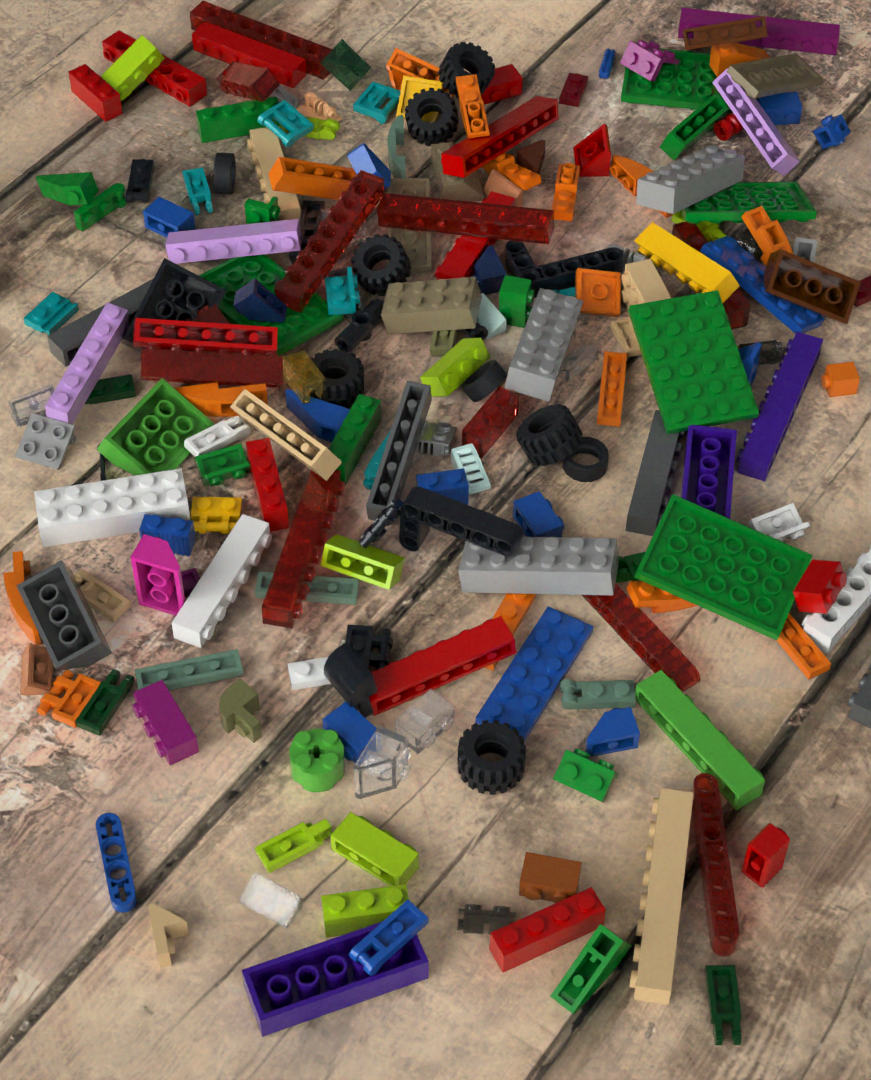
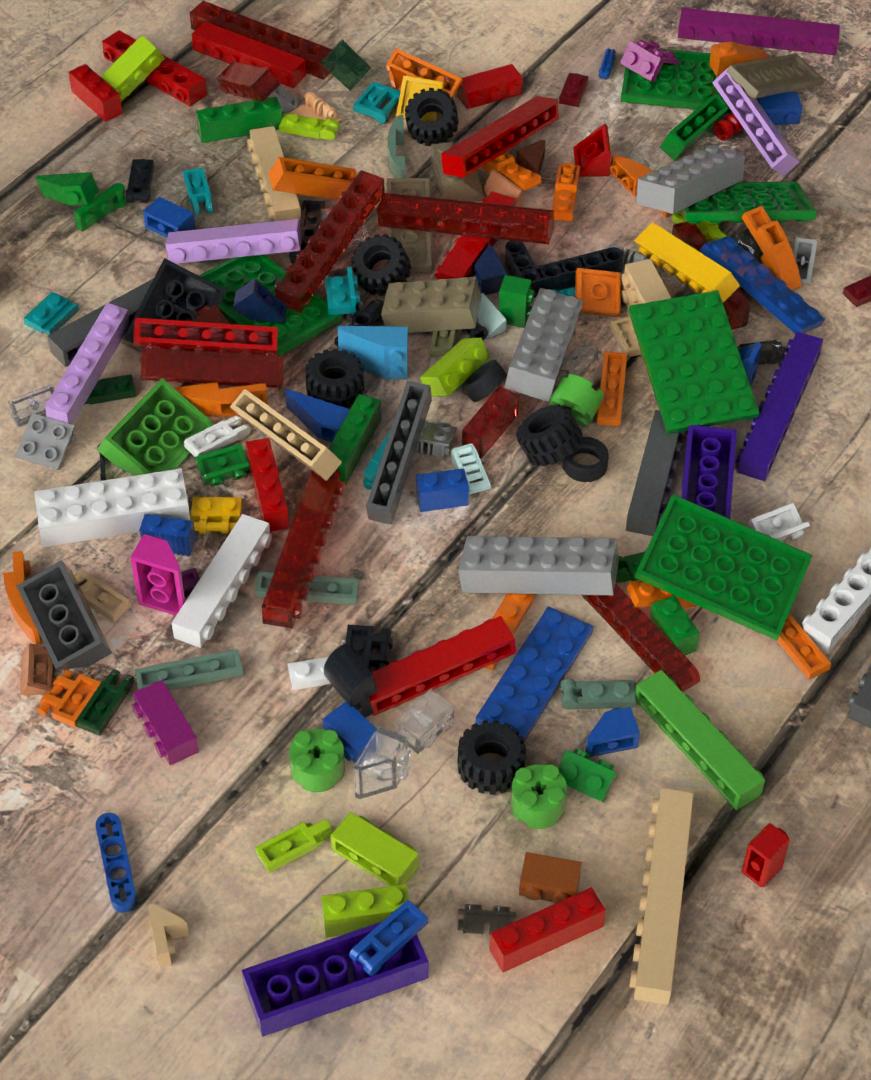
(224, 173): black tyre -> none
(237, 710): olive brick -> none
(262, 212): green bracket -> none
(271, 900): clear slope -> none
(290, 119): teal plate -> none
(302, 375): clear yellow hinge -> none
(362, 563): lime brick -> none
(364, 159): slope -> none
(380, 349): none -> dark azure slope
(385, 518): black plate -> none
(429, 509): black beam -> none
(469, 58): black tyre -> none
(472, 106): orange slope -> none
(537, 517): blue brick -> none
(538, 795): none -> bright green brick
(579, 397): none -> bright green brick
(590, 968): green slope -> none
(675, 624): none -> green brick
(711, 873): clear red beam -> none
(723, 1001): dark green hinge -> none
(725, 33): reddish brown window -> none
(810, 285): reddish brown slope -> none
(819, 586): red brick -> none
(831, 131): blue brick -> none
(840, 379): orange brick -> none

